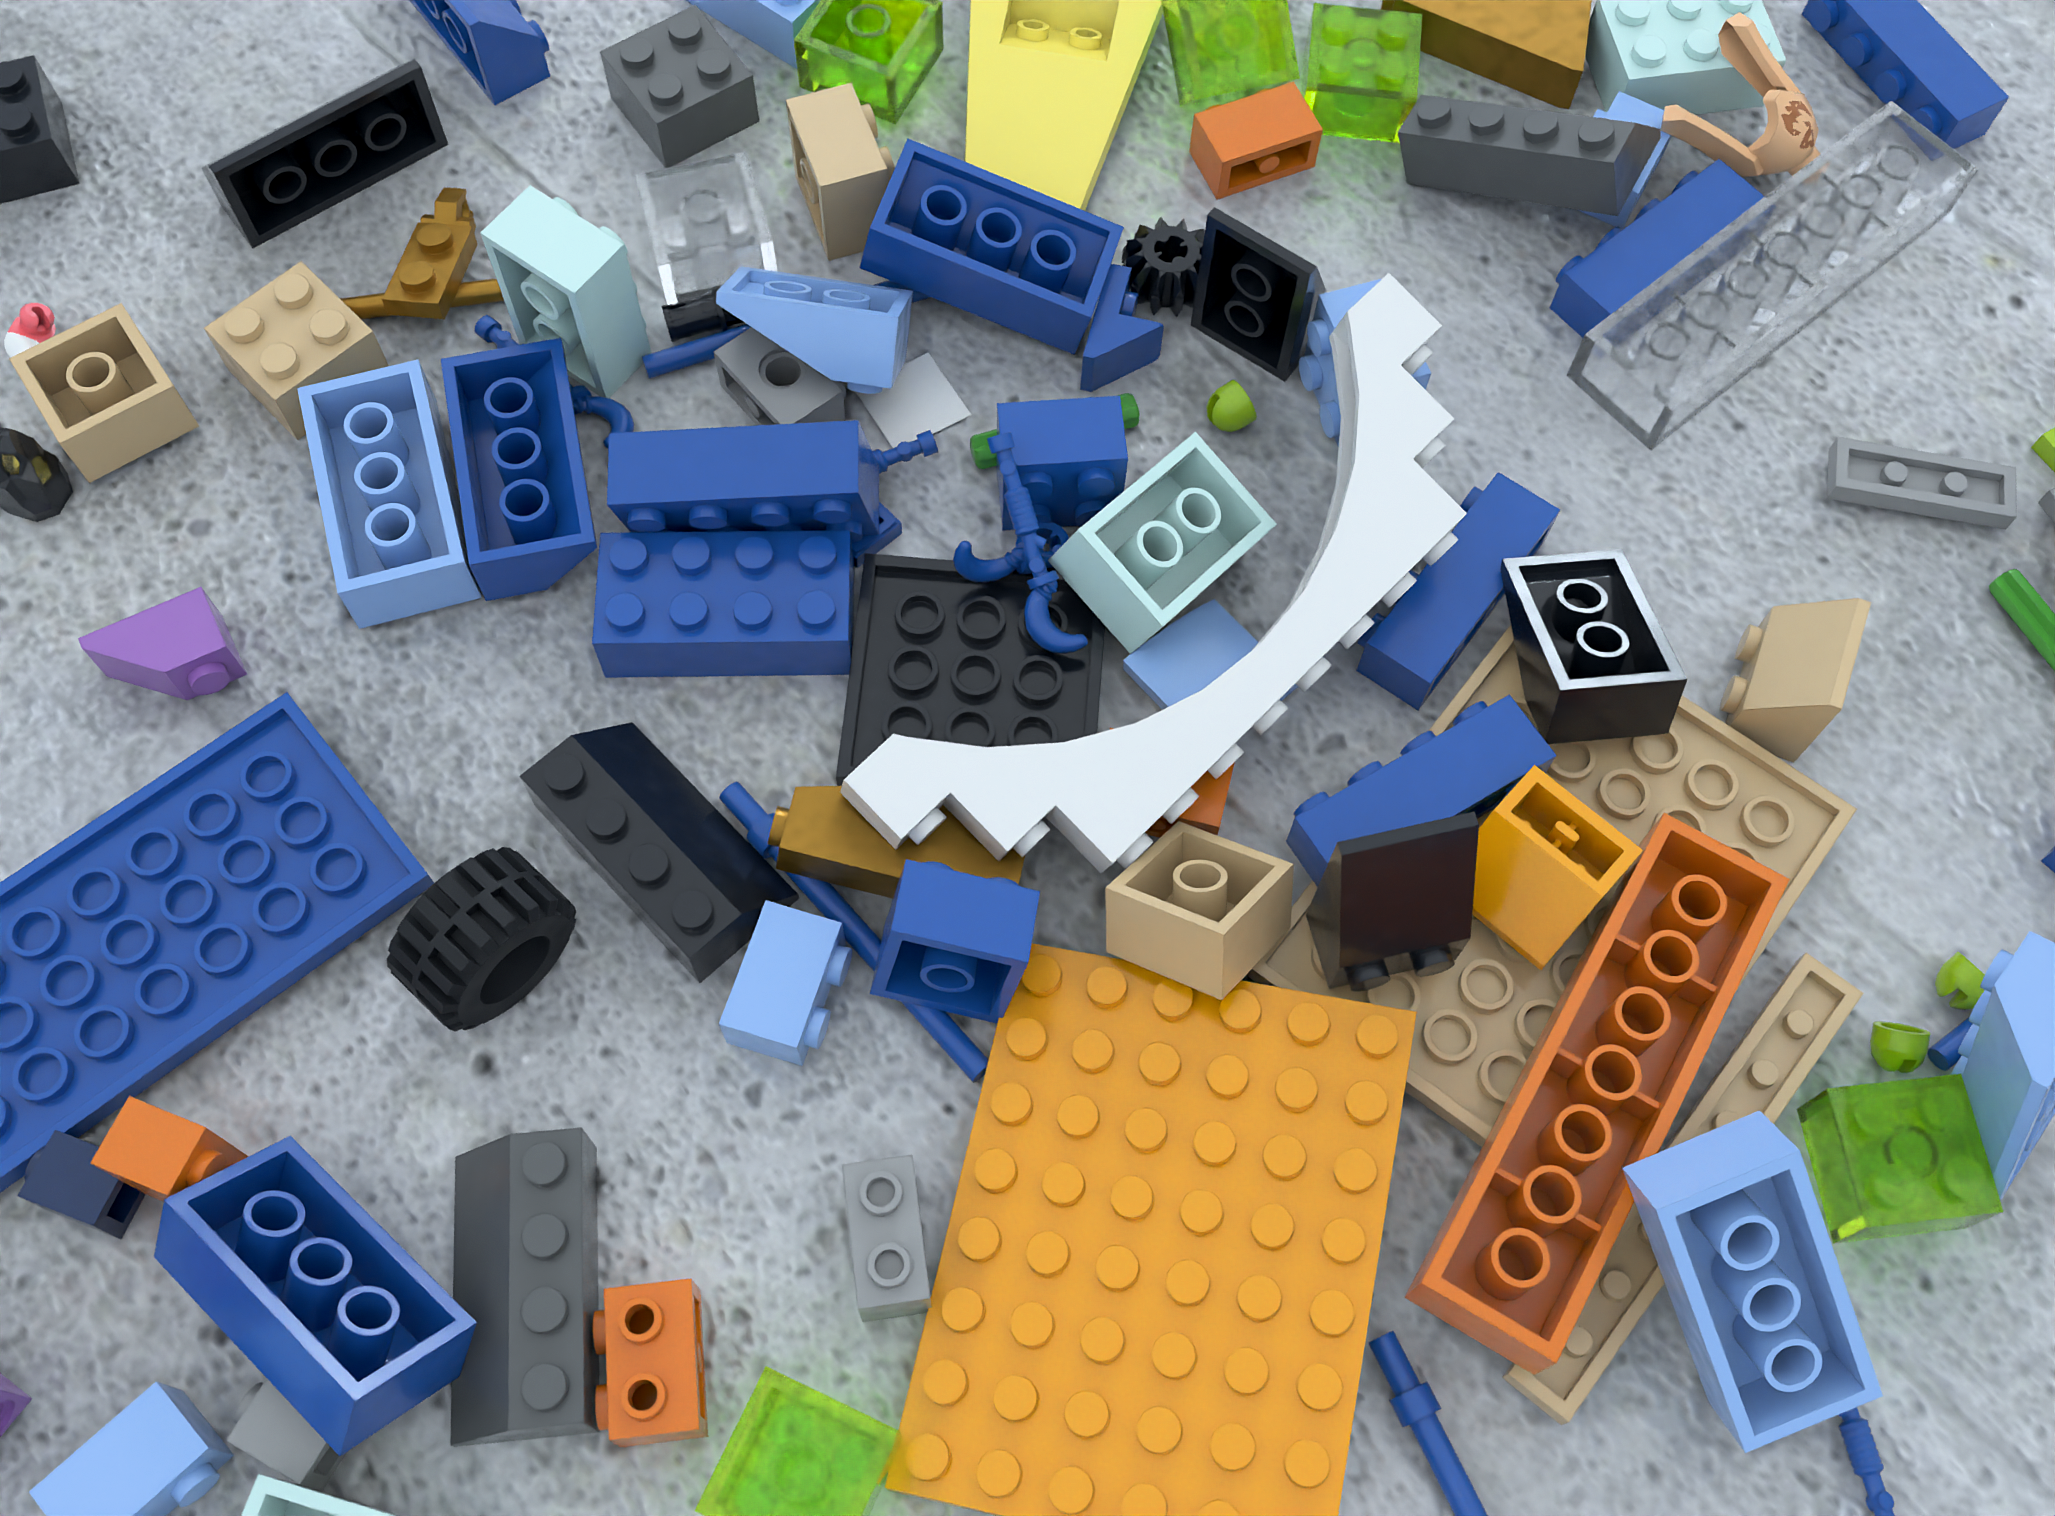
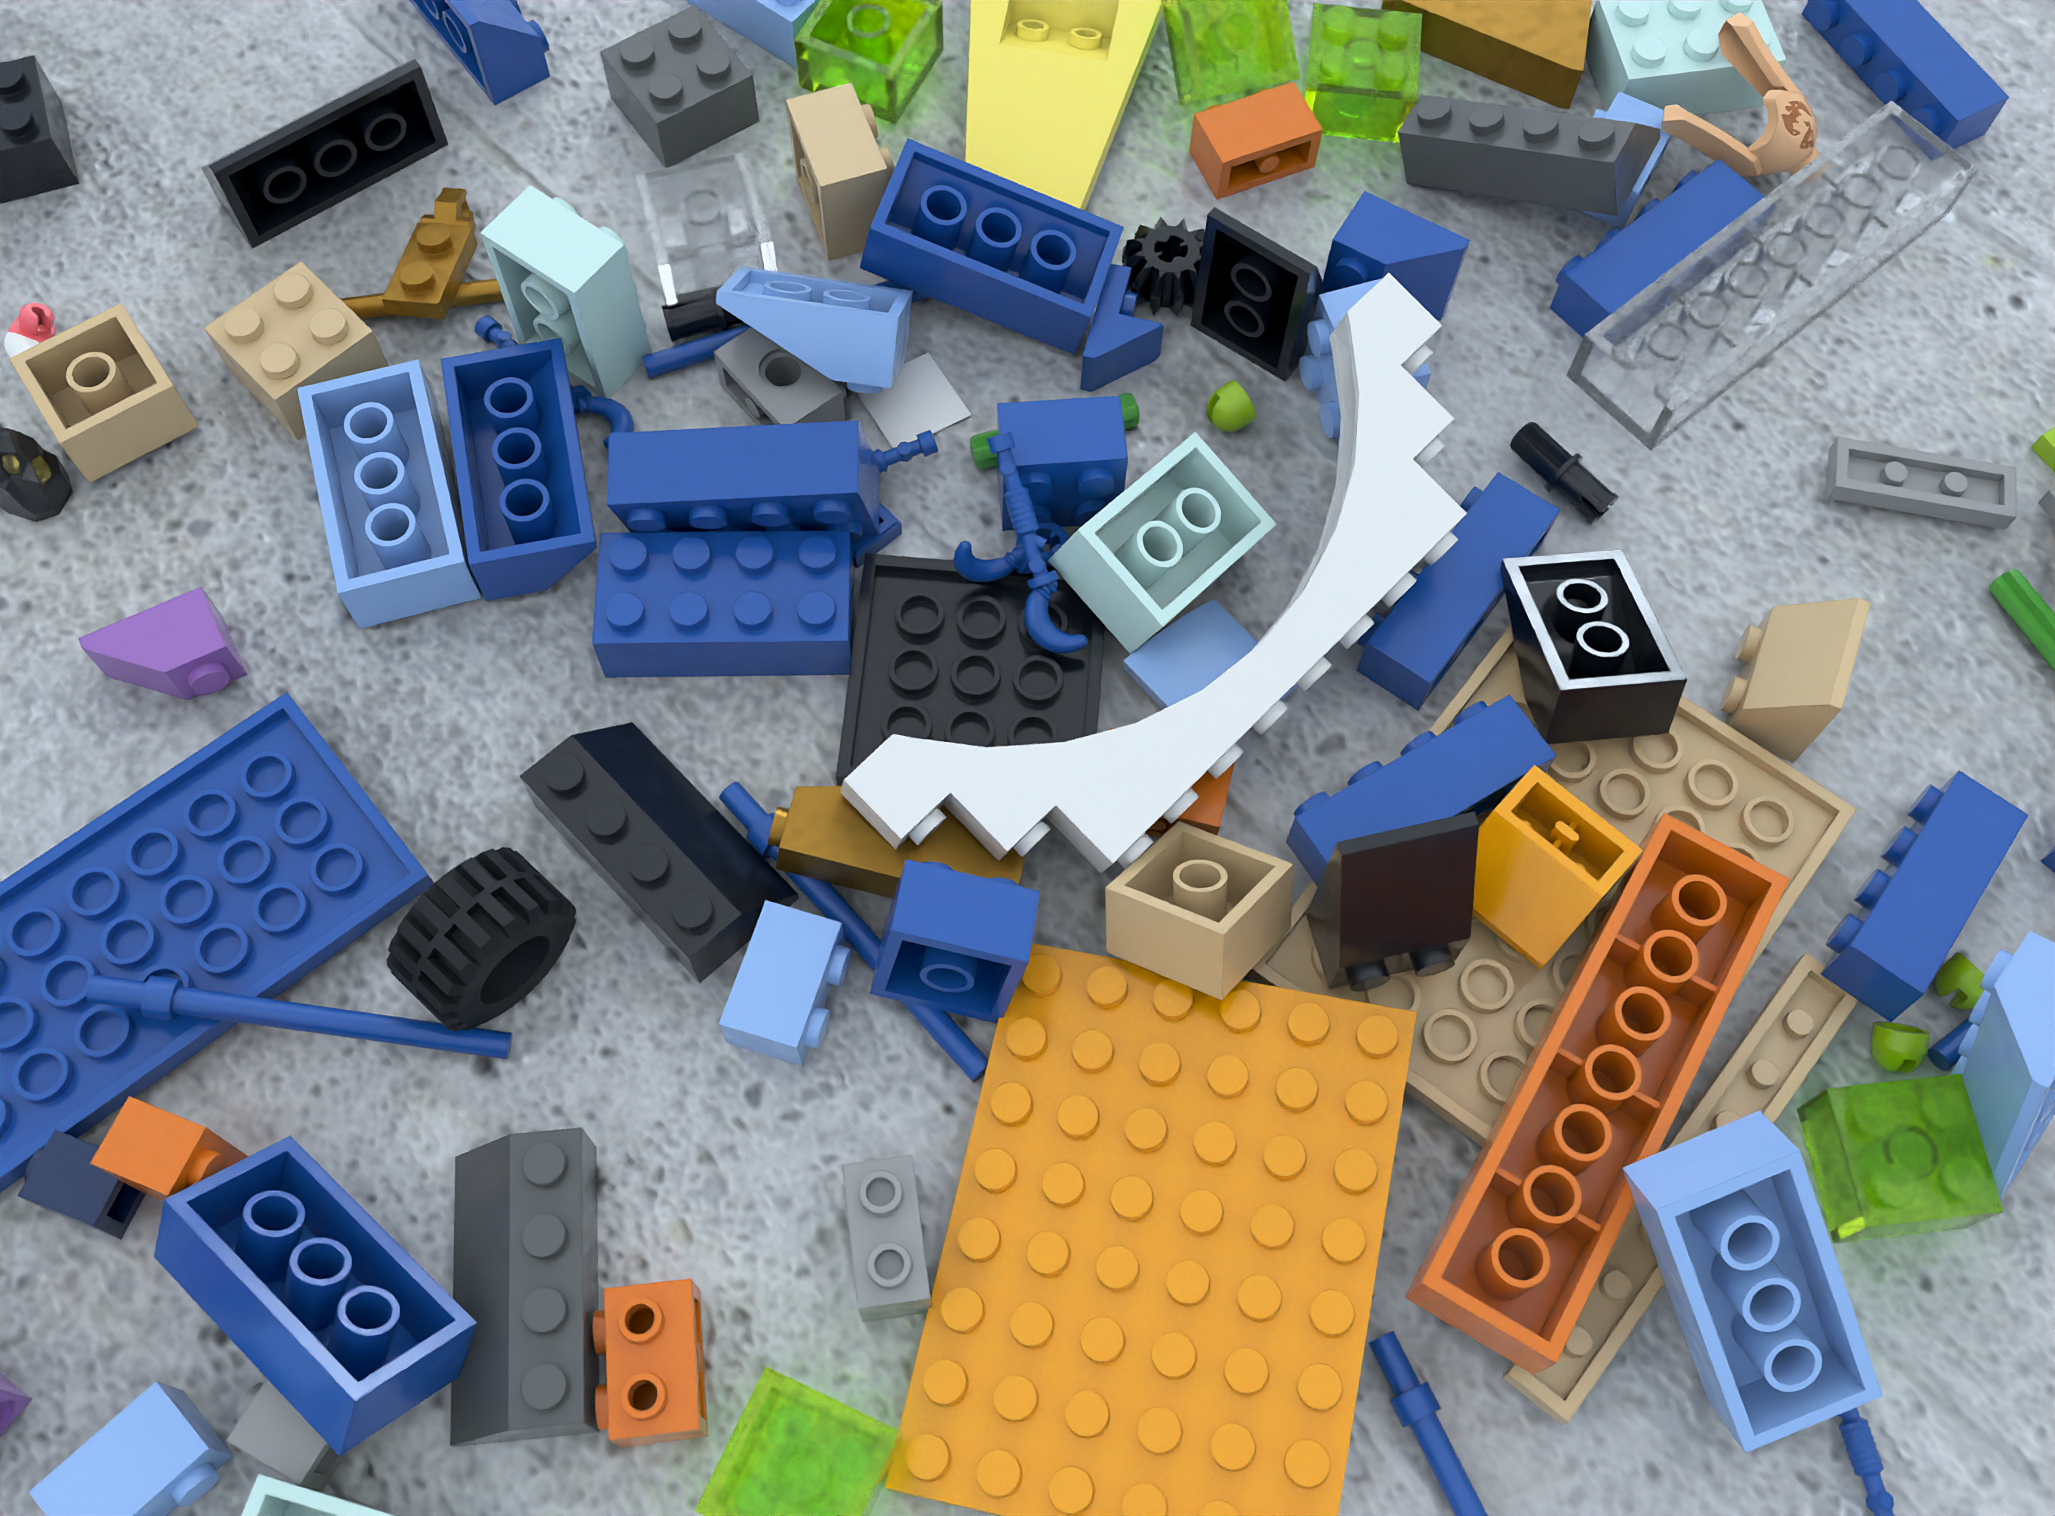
(167, 998): none -> blue bar
(1391, 240): none -> blue slope
(1563, 472): none -> black axle
(1922, 896): none -> blue brick

